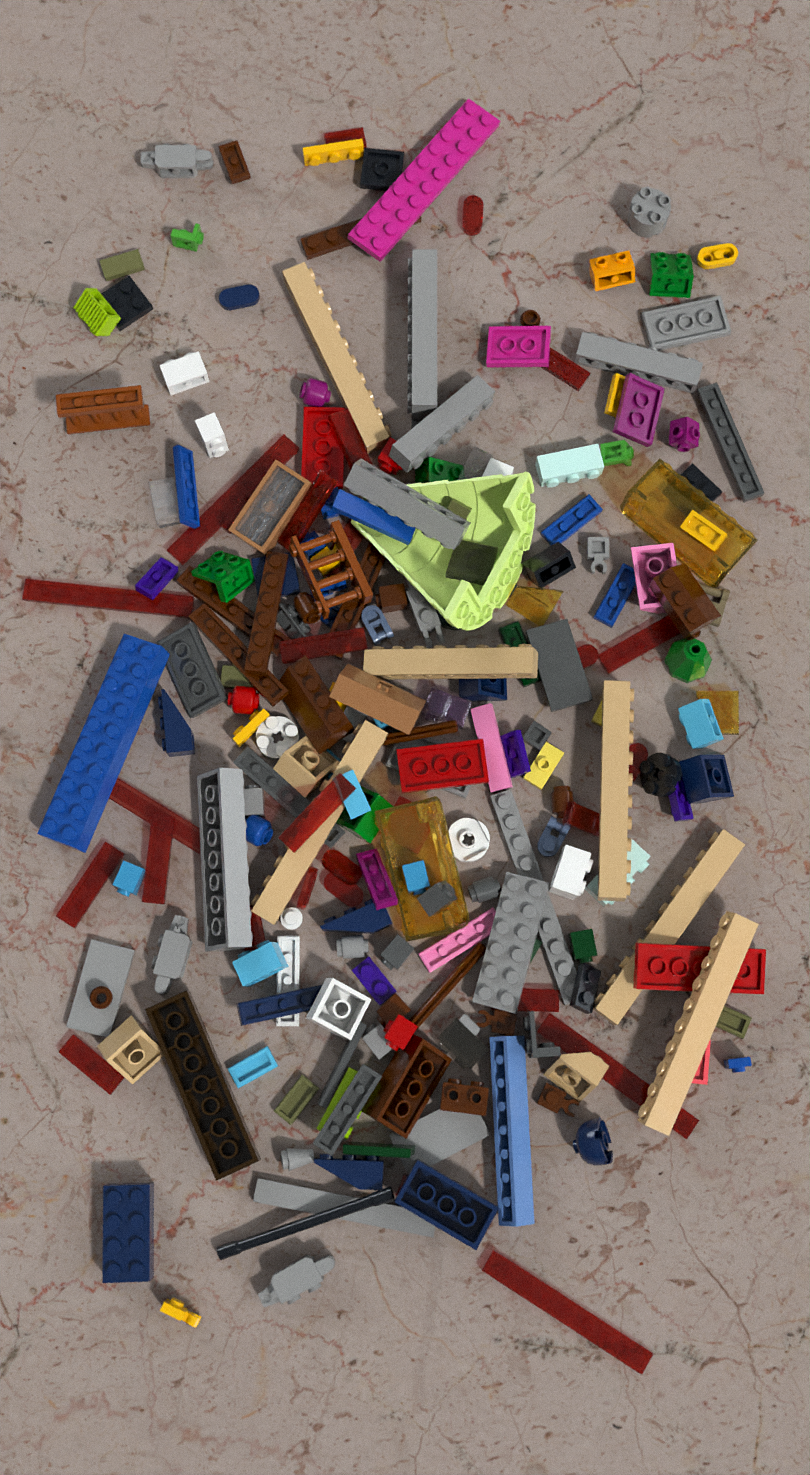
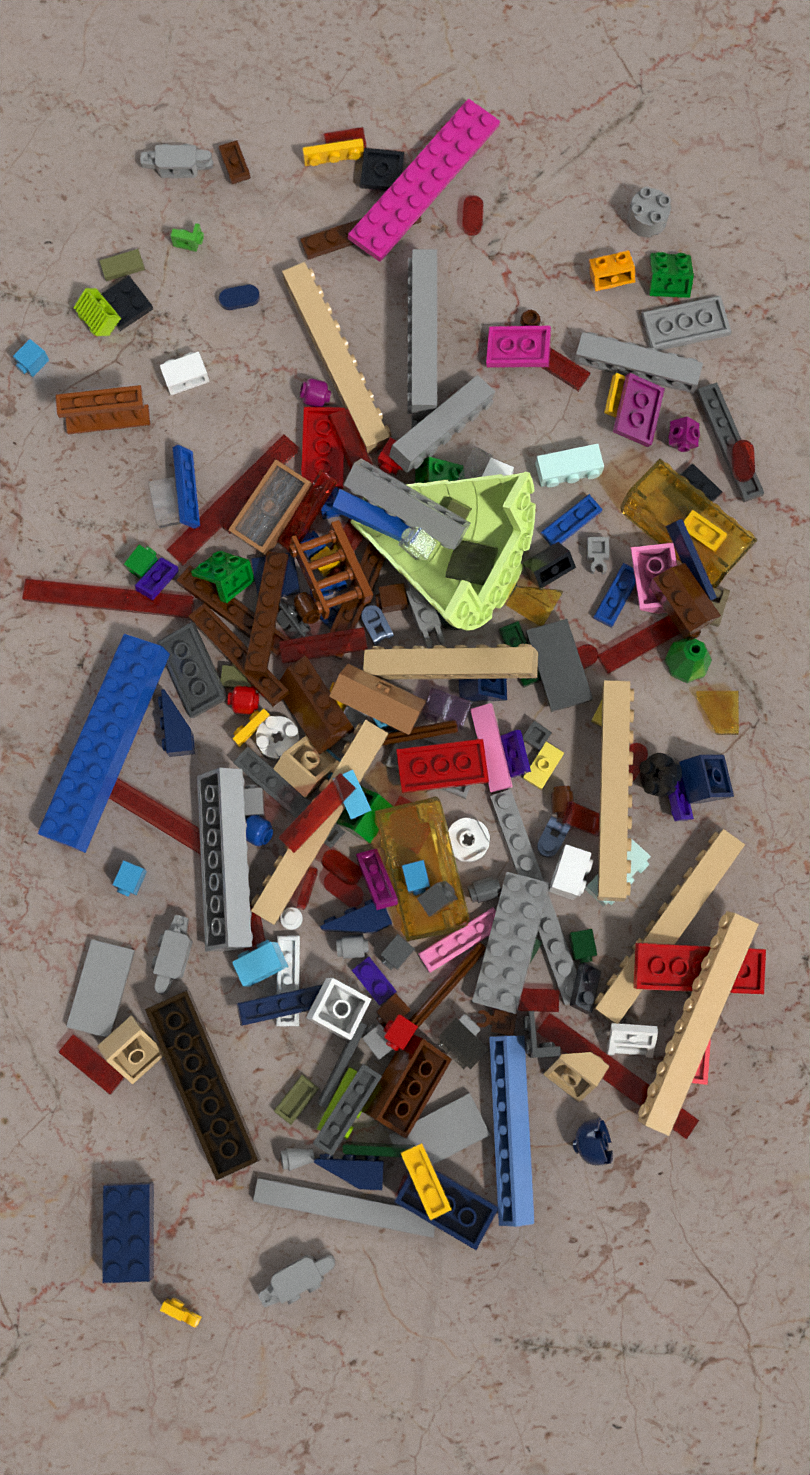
(30, 358): none -> dark azure brick
(90, 885): clear red tile -> none
(94, 997): reddish brown plate -> none
(141, 561): none -> green brick
(158, 859): clear red tile -> none
(212, 435): white brick -> none
(237, 1246): black piece -> none
(252, 1067): medium azure tile -> none
(417, 543): none -> clear brick
(426, 1181): none -> yellow plate
(464, 1098): reddish brown brick -> none
(553, 1099): reddish brown plate -> none
(567, 1312): clear red tile -> none
(617, 453): bright green bracket -> none
(632, 1039): none -> white plate
(689, 555): none -> dark blue tile
(700, 724): medium azure brick -> none
(715, 255): yellow plate -> none
(733, 1022): olive tile -> none
(737, 1064): blue plate -> none
(743, 460): none -> clear red tile

